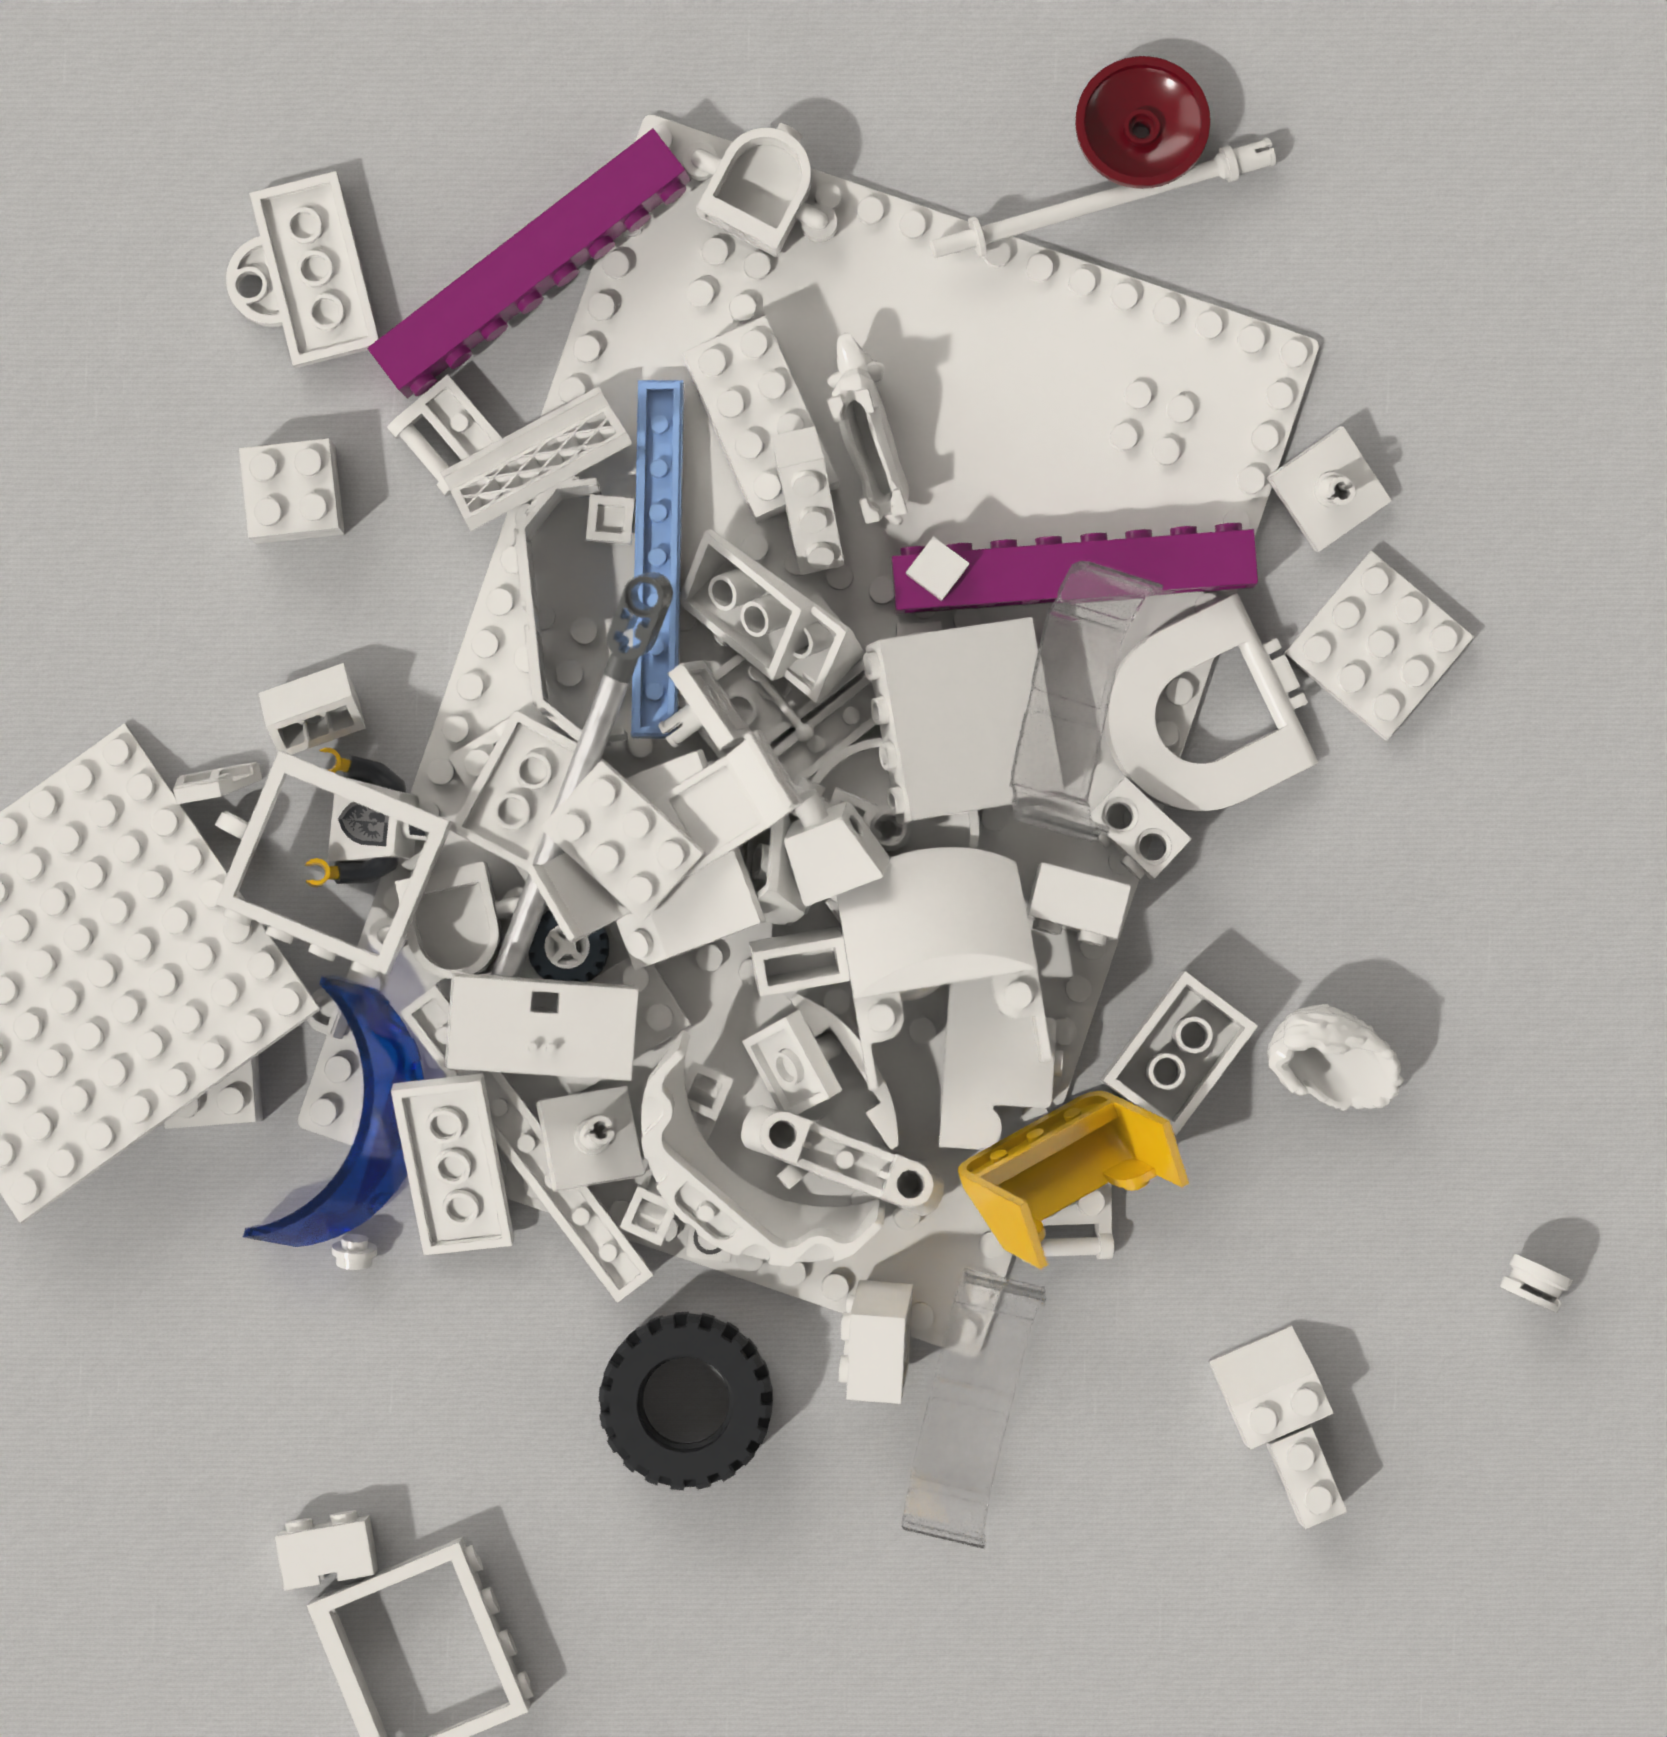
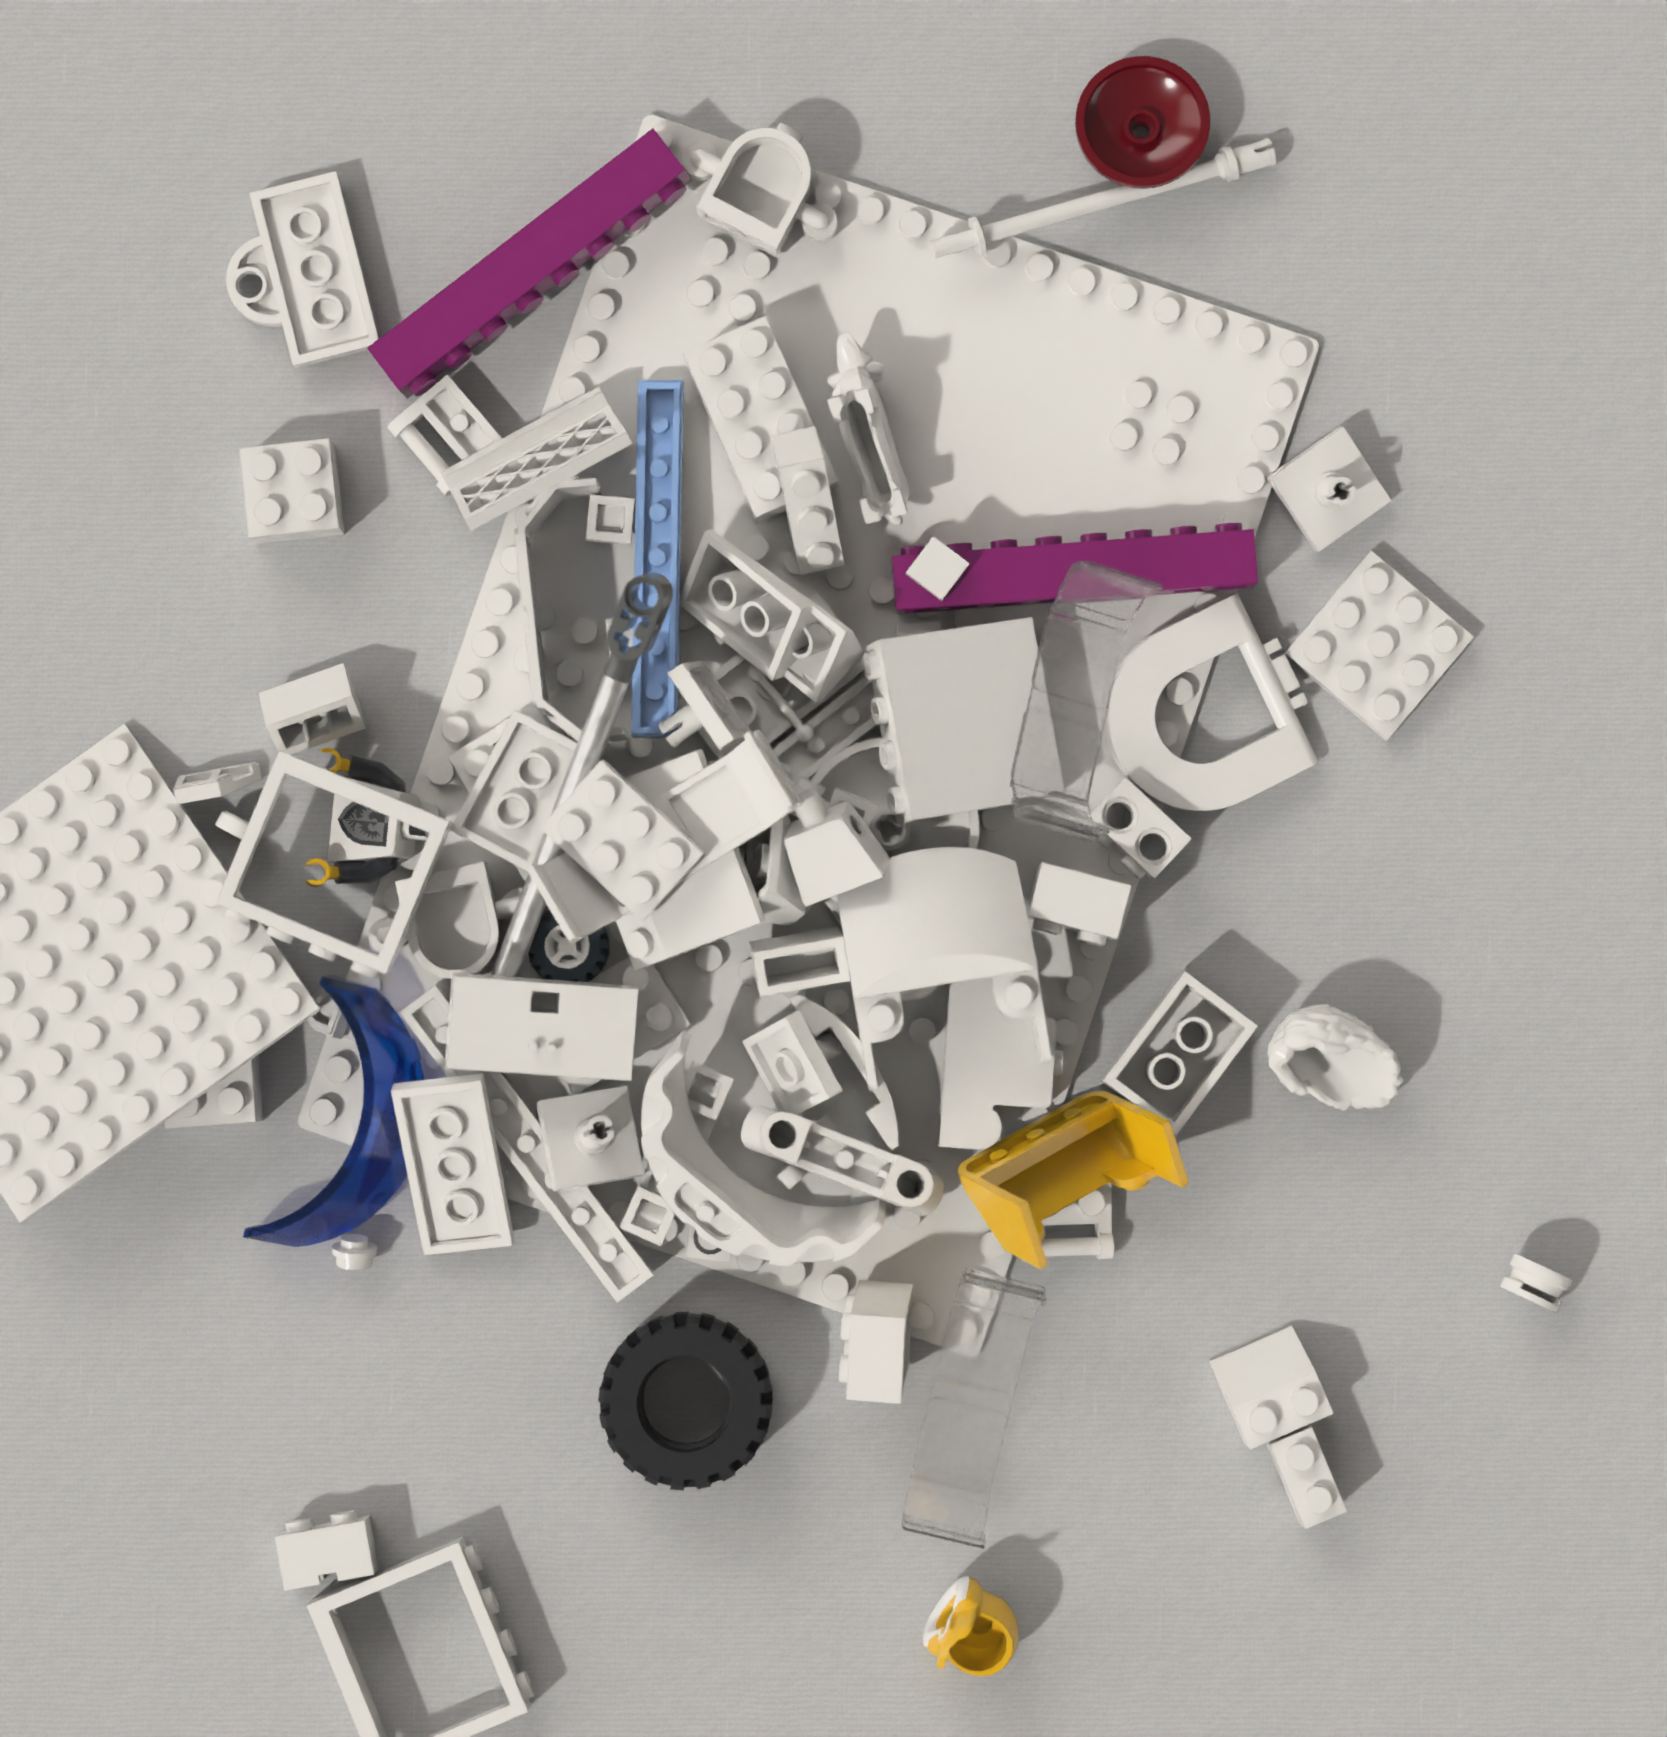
(972, 1629): none -> yellow piece

